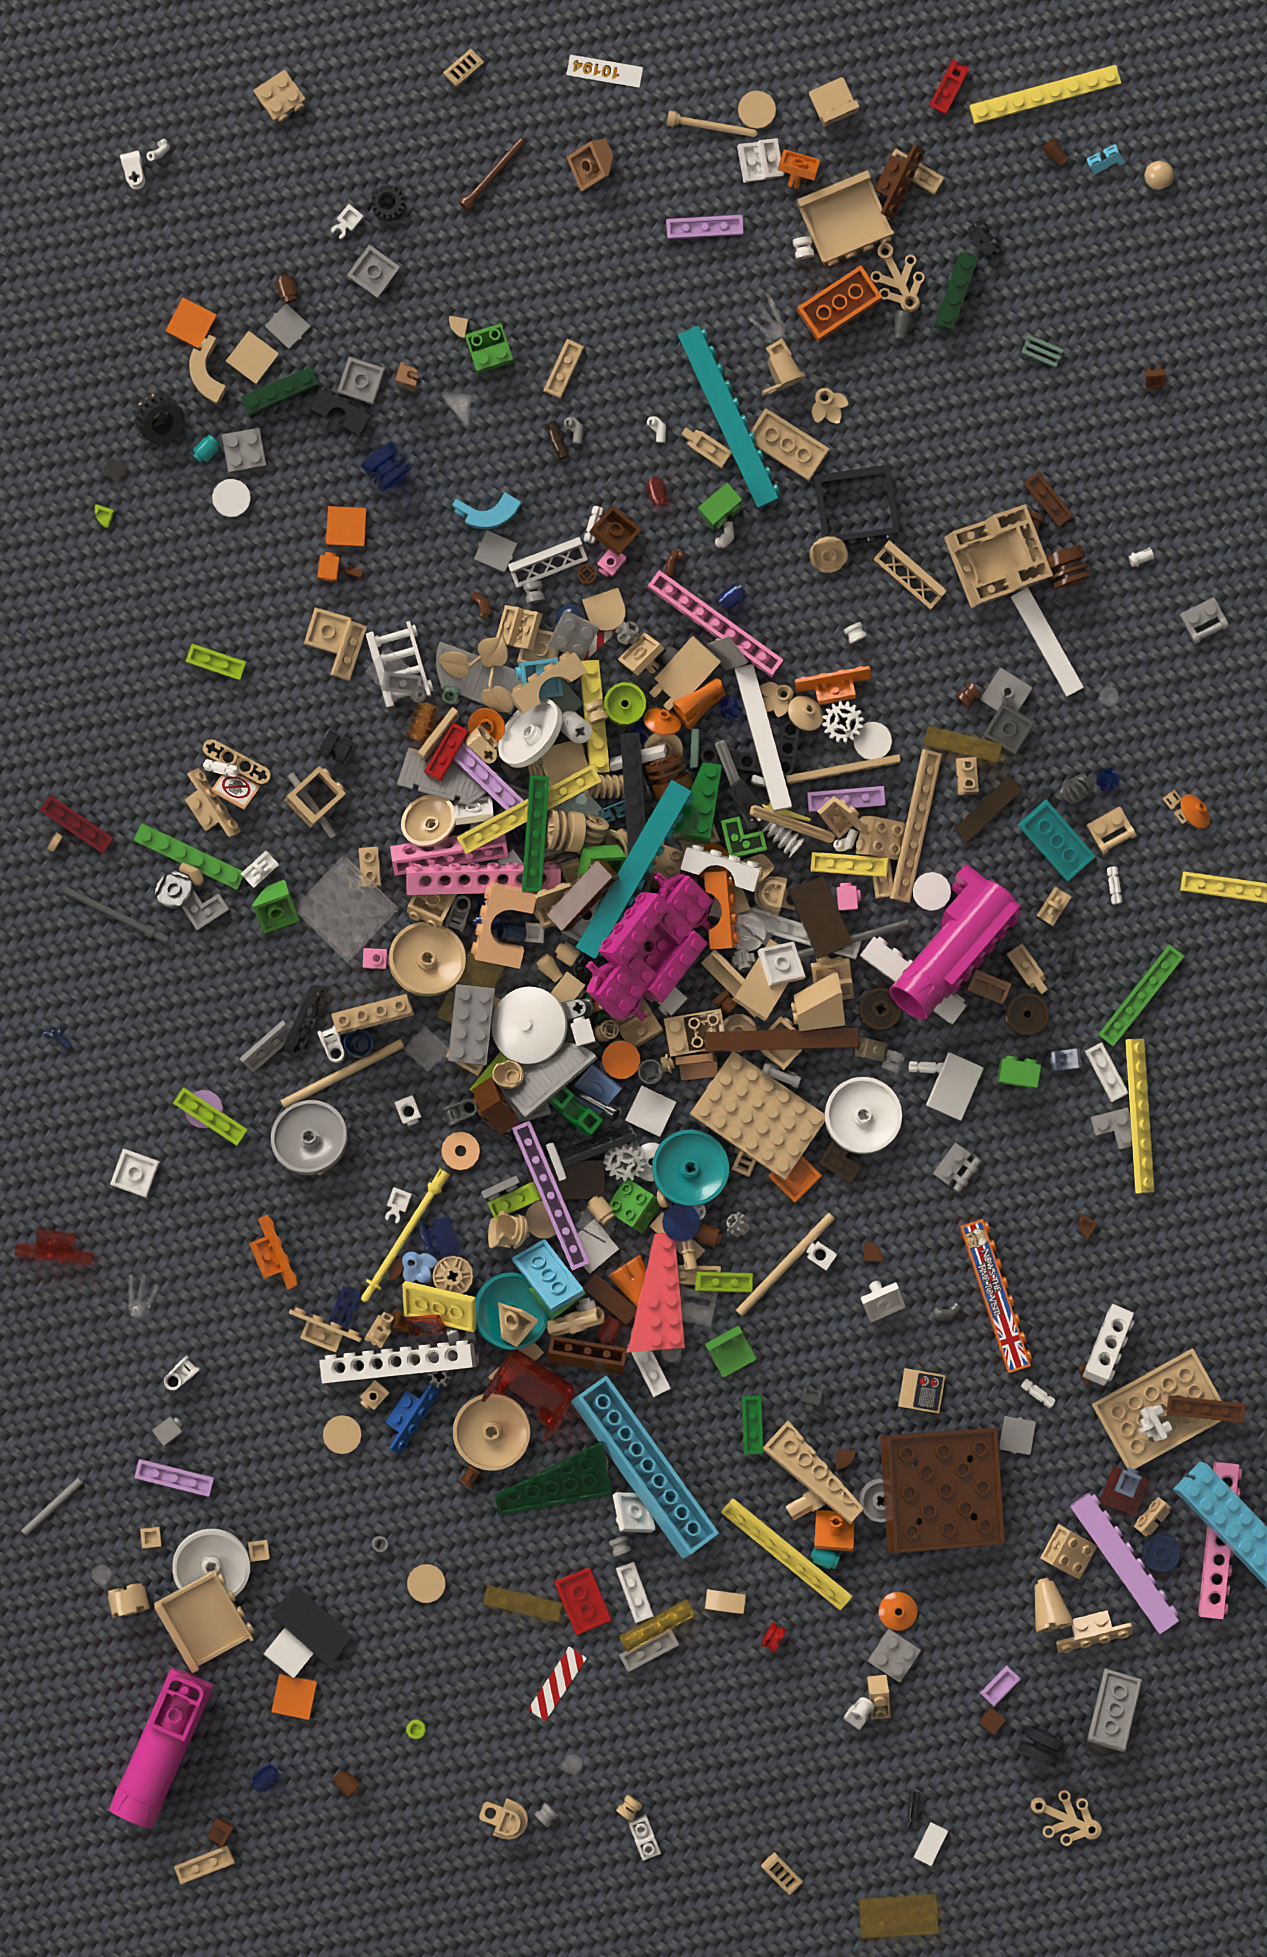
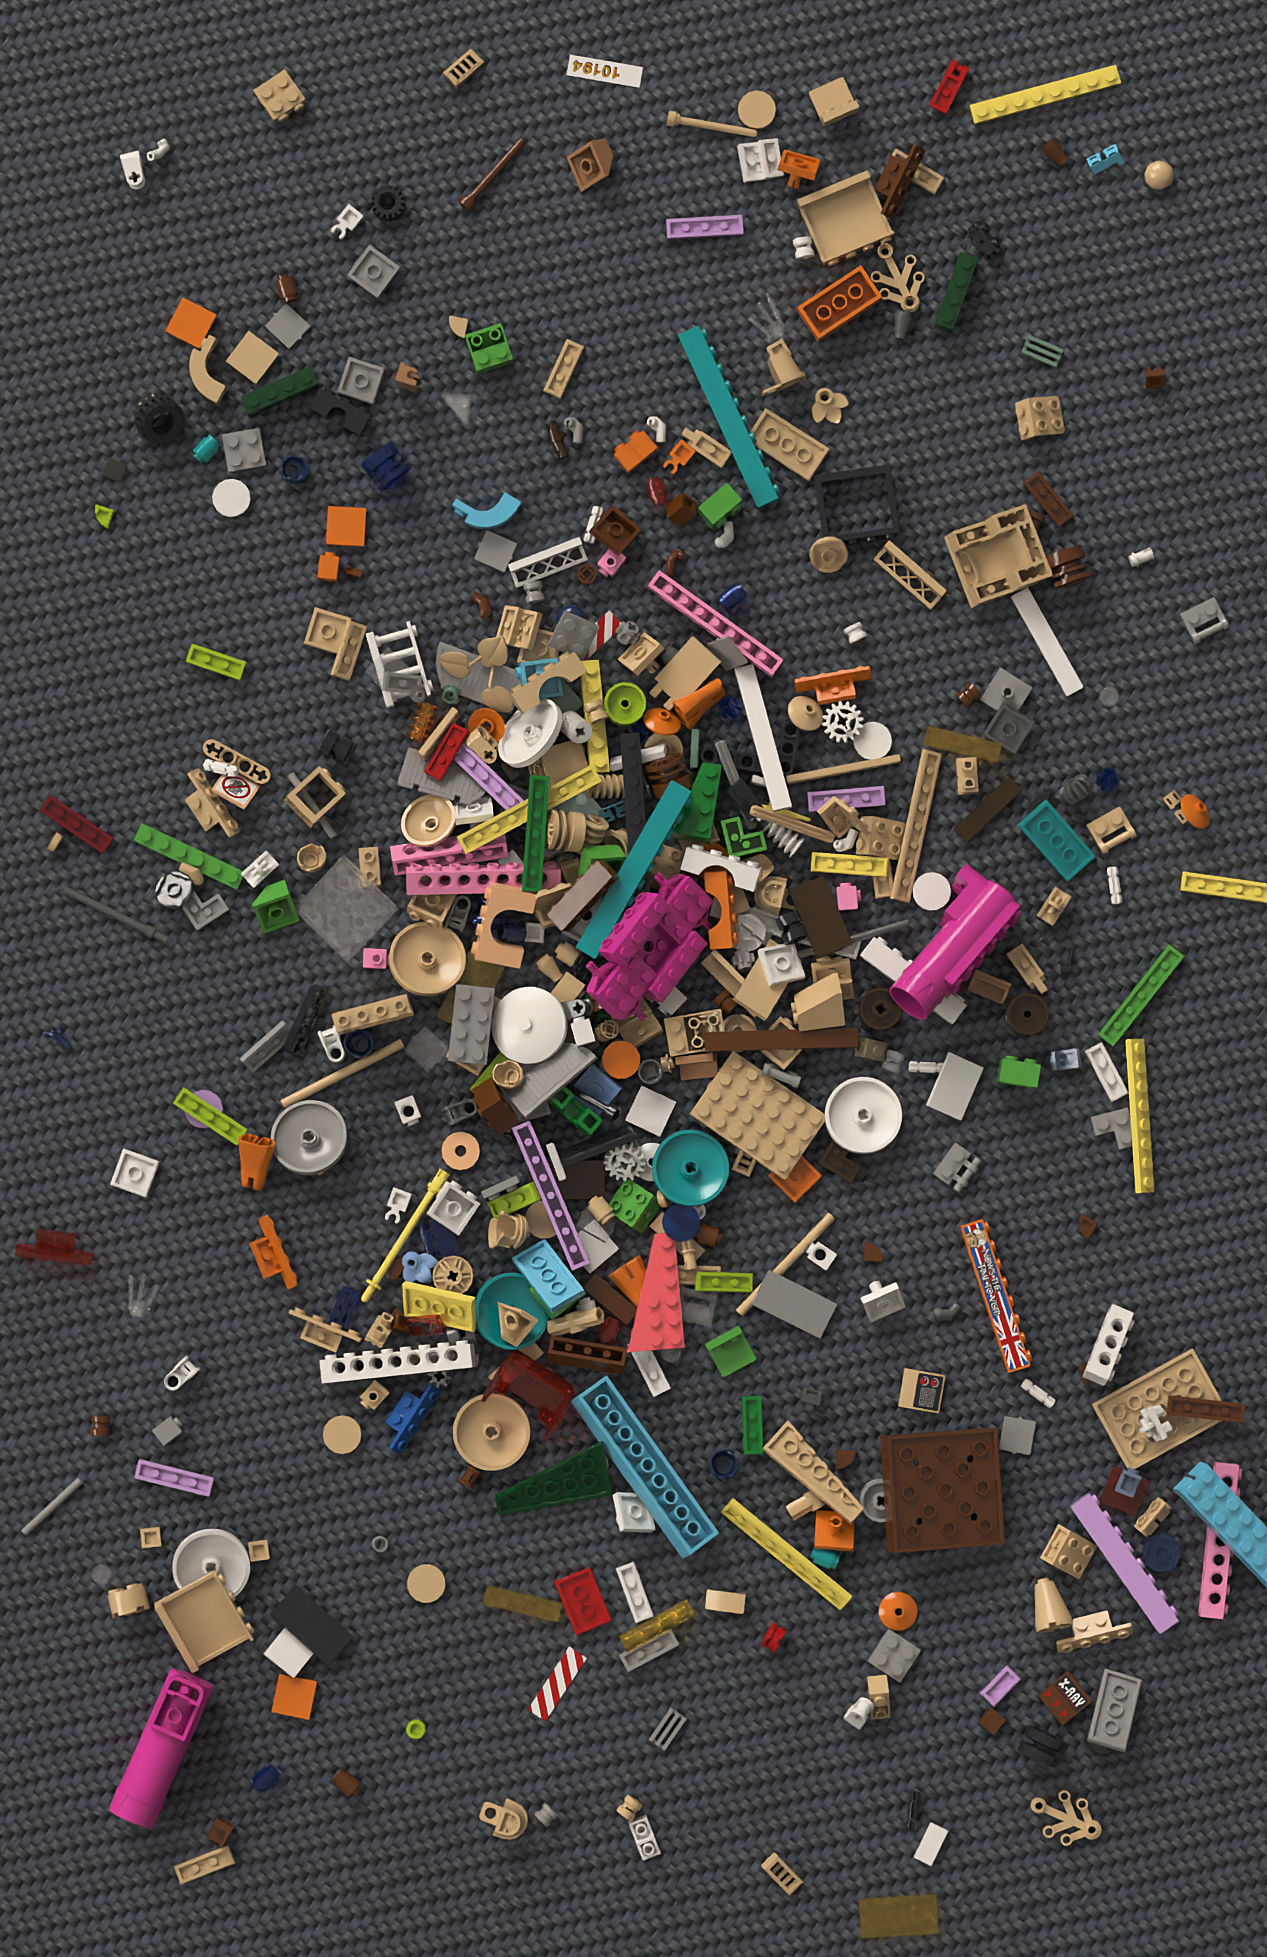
(100, 1425): none -> reddish brown wheel
(255, 1159): none -> orange piece
(294, 469): none -> dark blue hair
(311, 858): none -> tan hair
(453, 1207): none -> white plate
(572, 1764): clear tile -> none
(605, 609): tan tile -> none
(620, 1545): light grey wheel -> none
(635, 451): none -> orange brick
(658, 1742): none -> light grey tile
(681, 455): none -> orange plate
(681, 509): none -> reddish brown panel
(723, 1464): none -> dark blue hair
(738, 1224): light grey gear -> none
(773, 700): tan plate -> none
(791, 926): none -> black wheel
(794, 1303): none -> light grey tile
(1039, 417): none -> tan bracket
(1064, 1698): none -> tile

